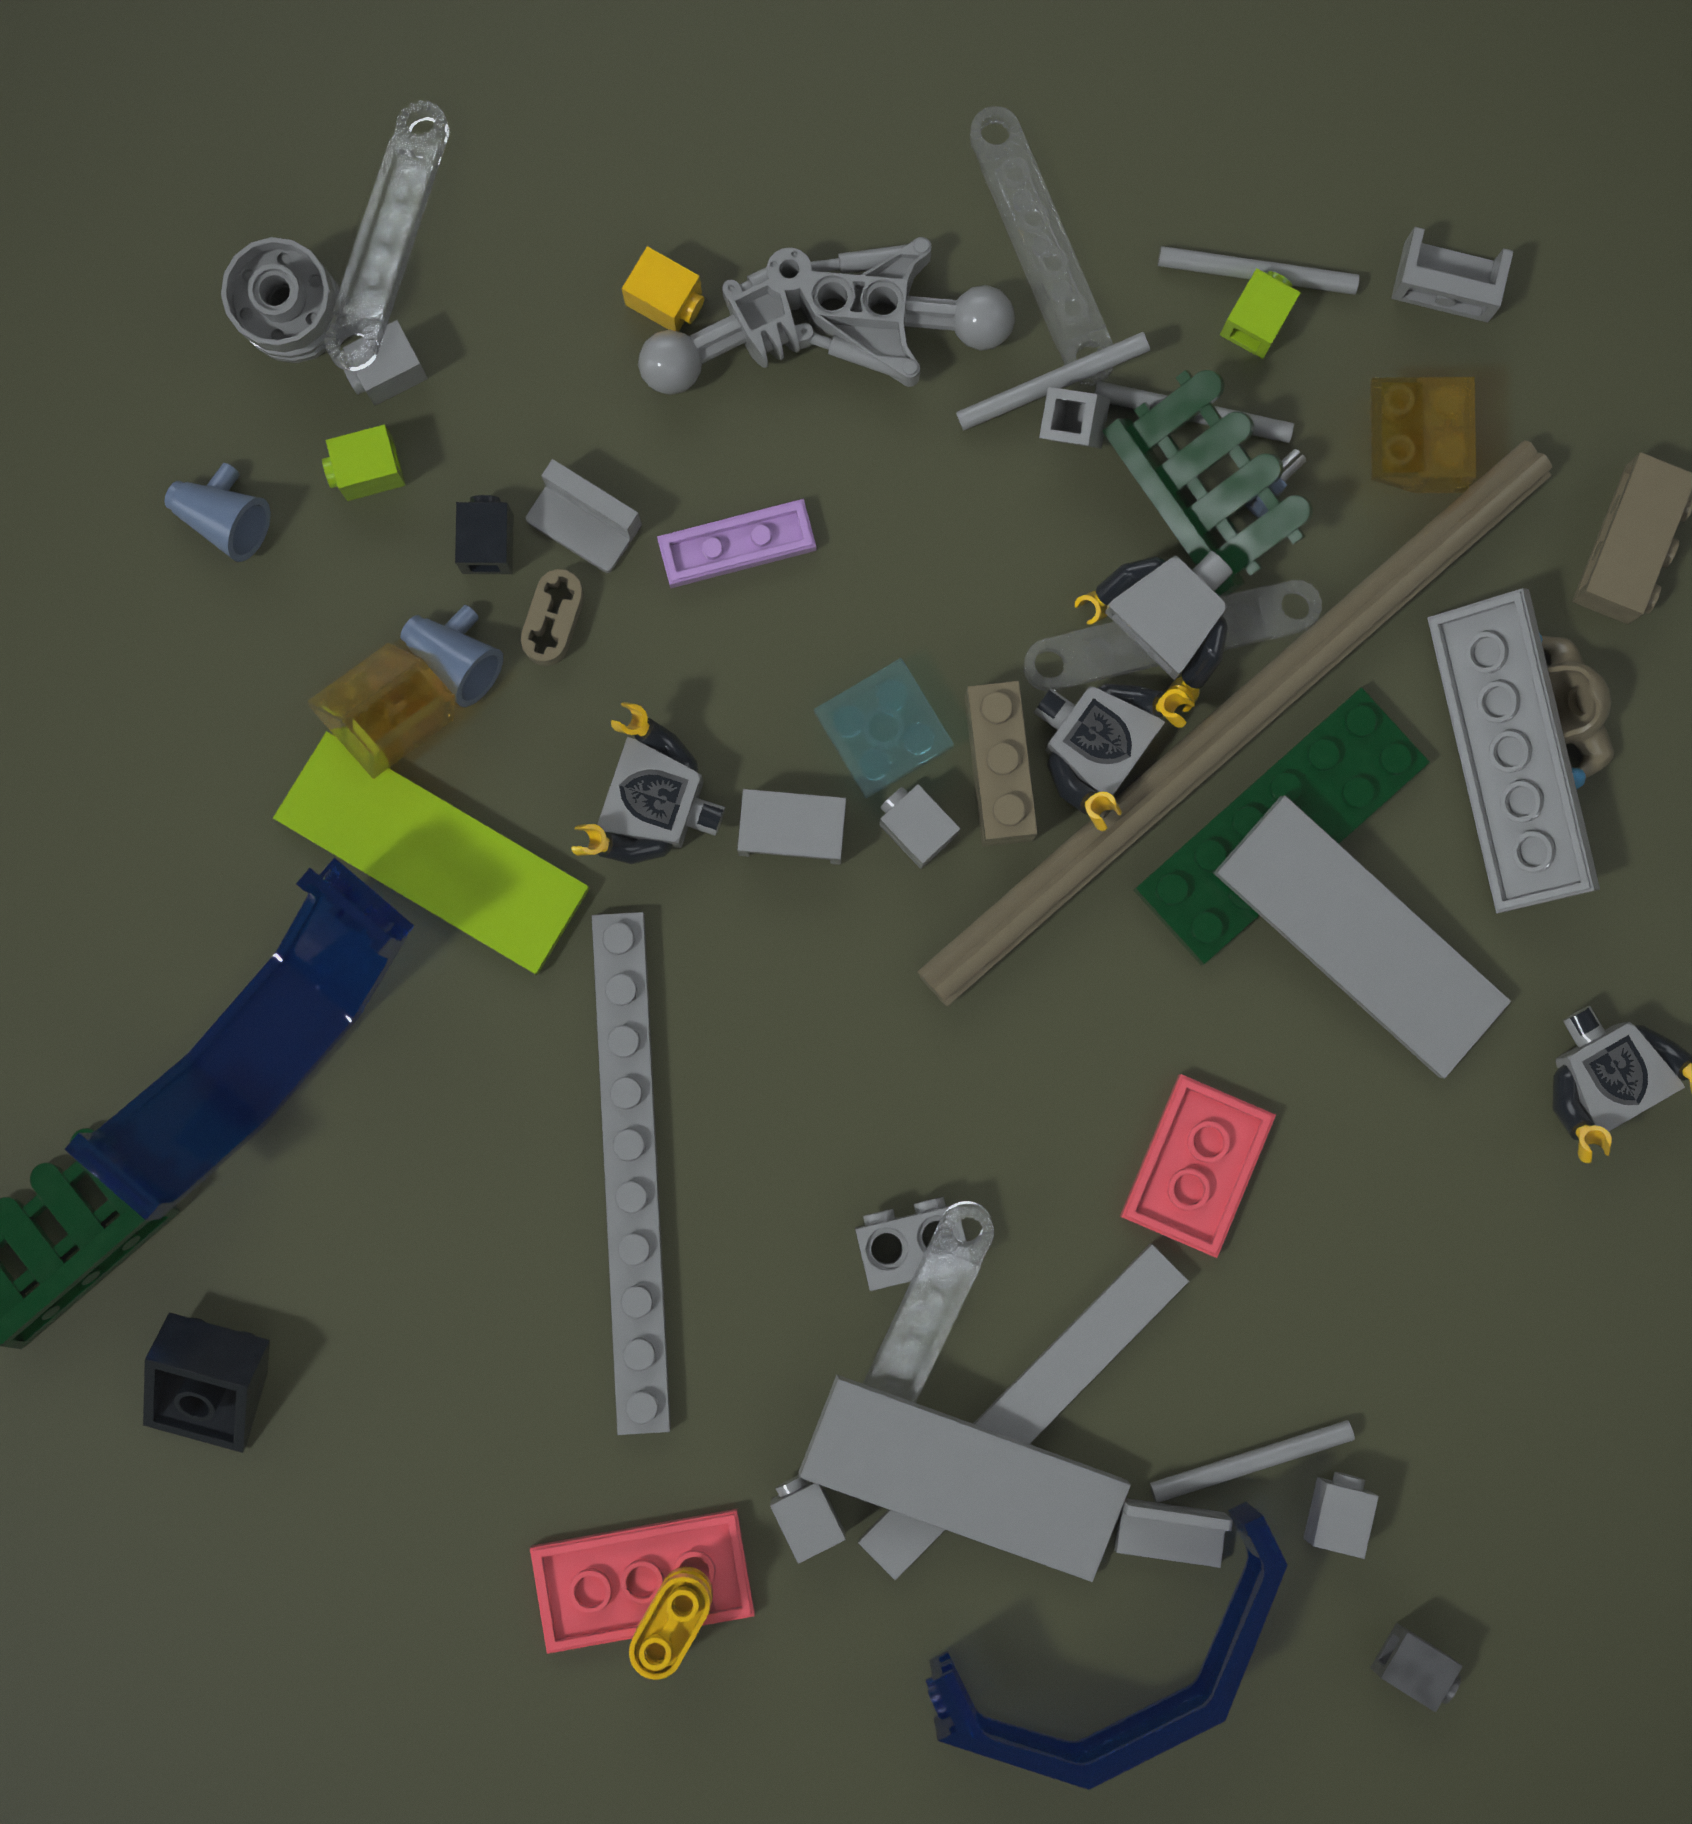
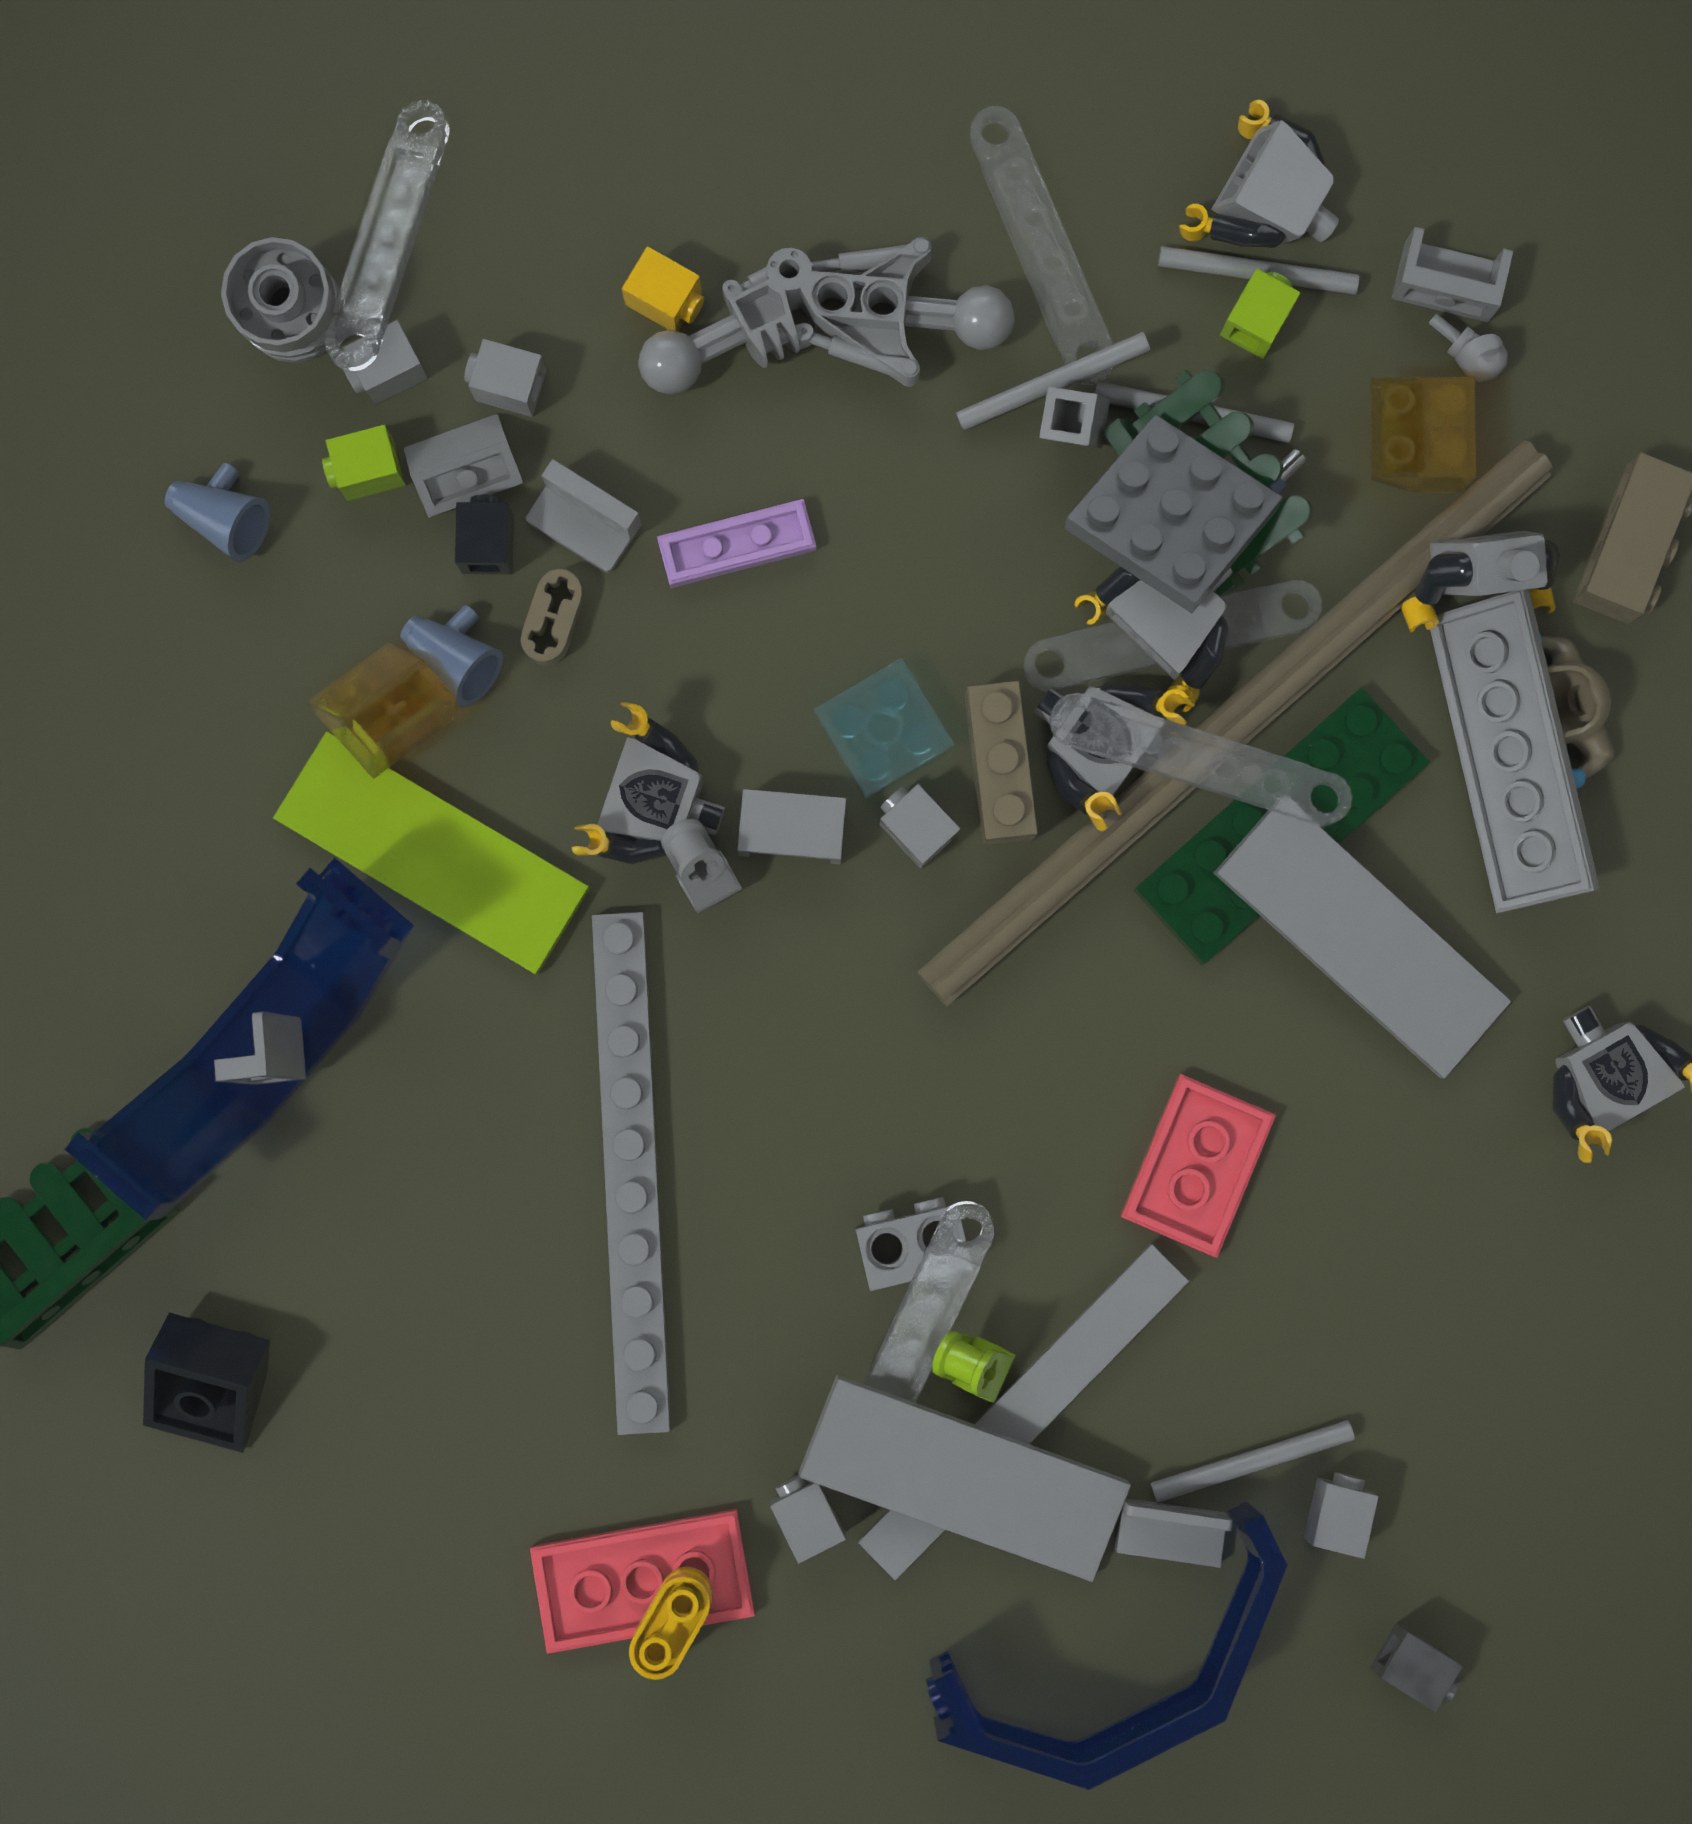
(277, 1053): none -> light grey panel
(462, 465): none -> light grey panel
(505, 377): none -> light grey brick
(699, 865): none -> light grey piece
(973, 1364): none -> lime piece
(1173, 513): none -> dark grey plate
(1200, 759): none -> clear plate
(1272, 190): none -> light grey torso
(1475, 354): none -> light grey piece
(1484, 568): none -> torso

